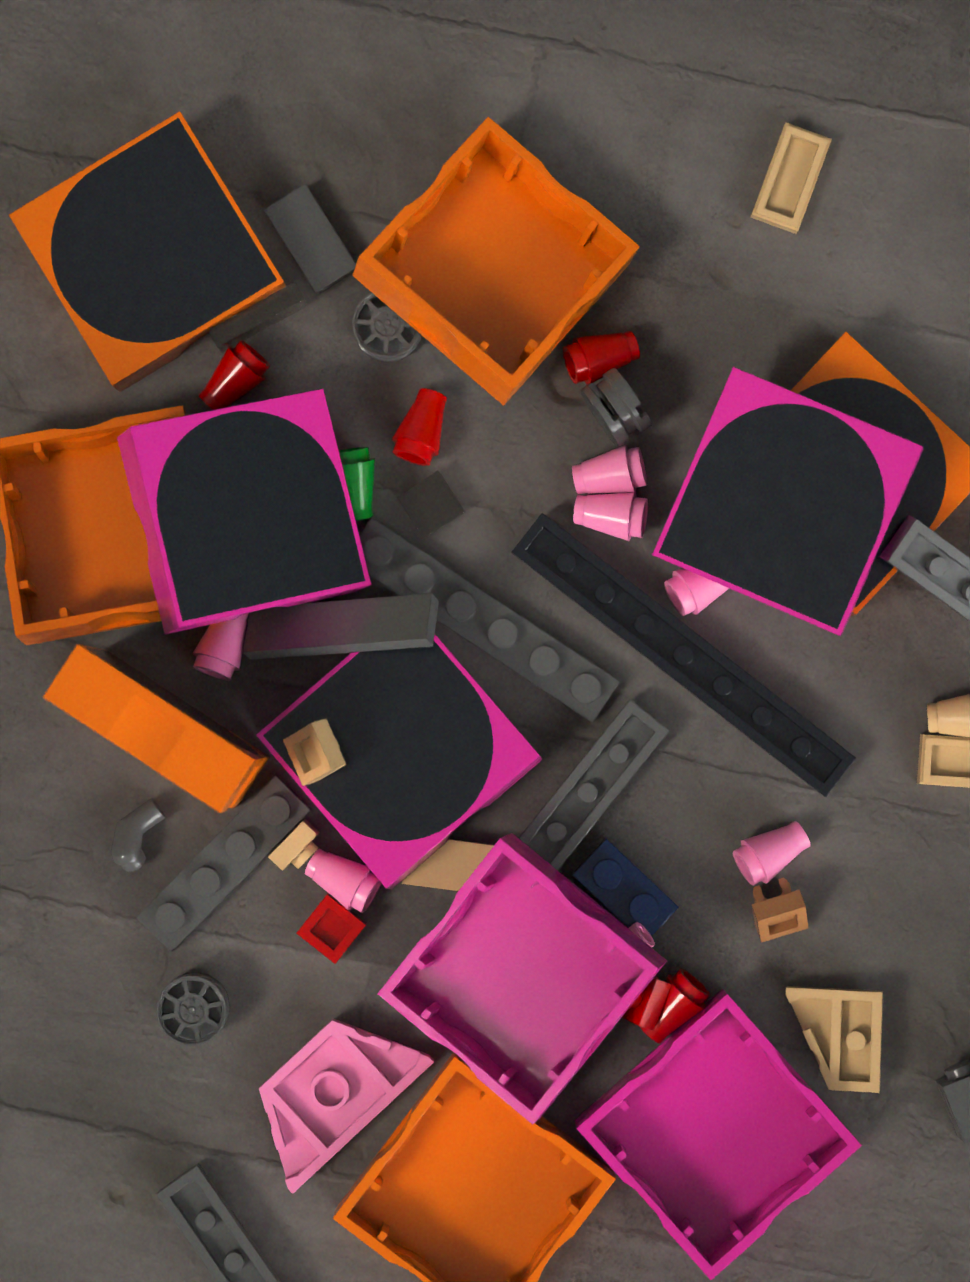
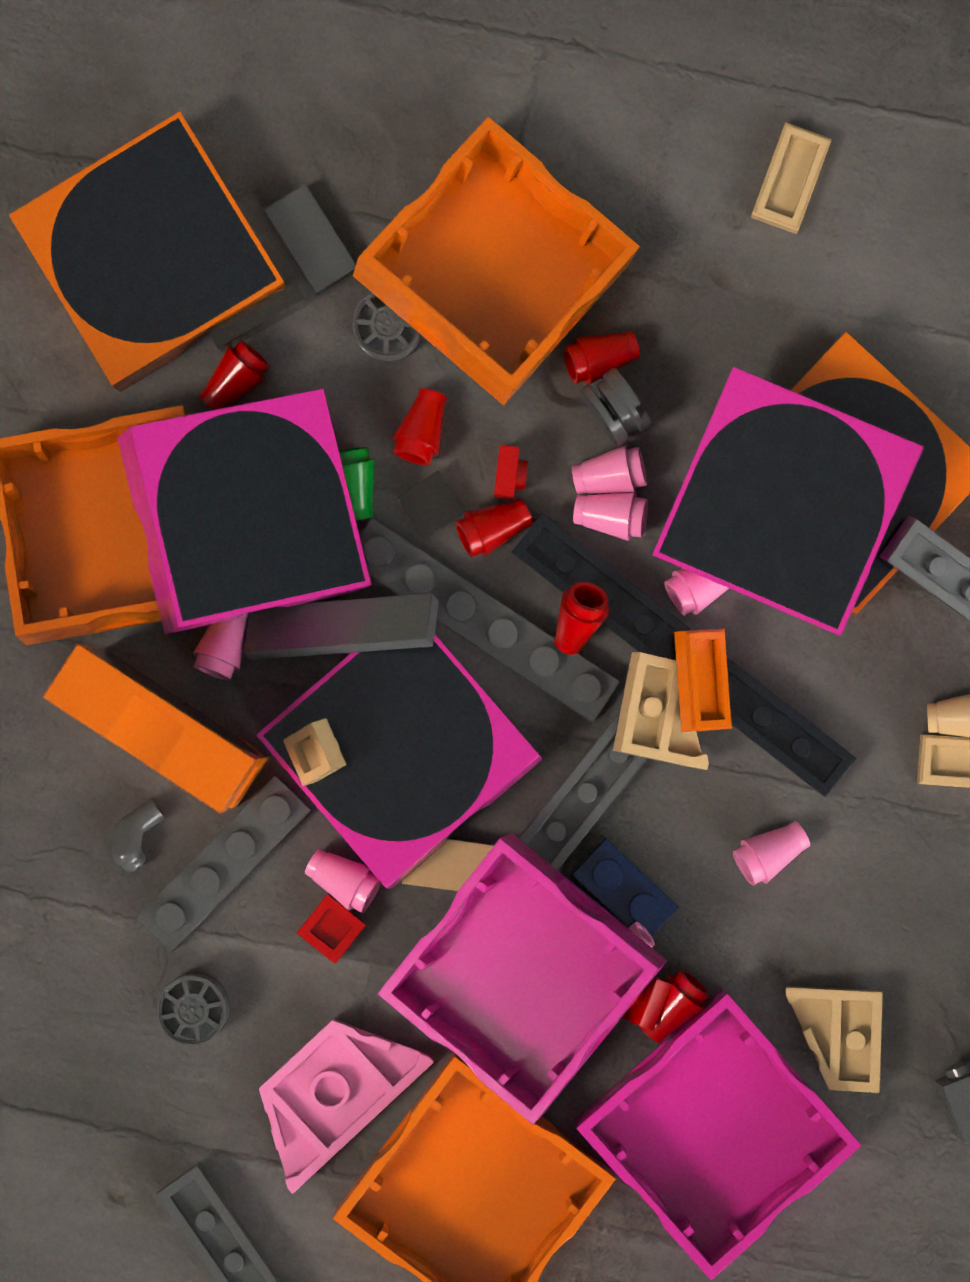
(296, 847): tan plate -> none
(490, 527): none -> red cone
(510, 473): none -> red plate
(580, 615): none -> red cone
(651, 715): none -> tan wing
(703, 680): none -> orange tile
(779, 914): medium nougat tile -> none

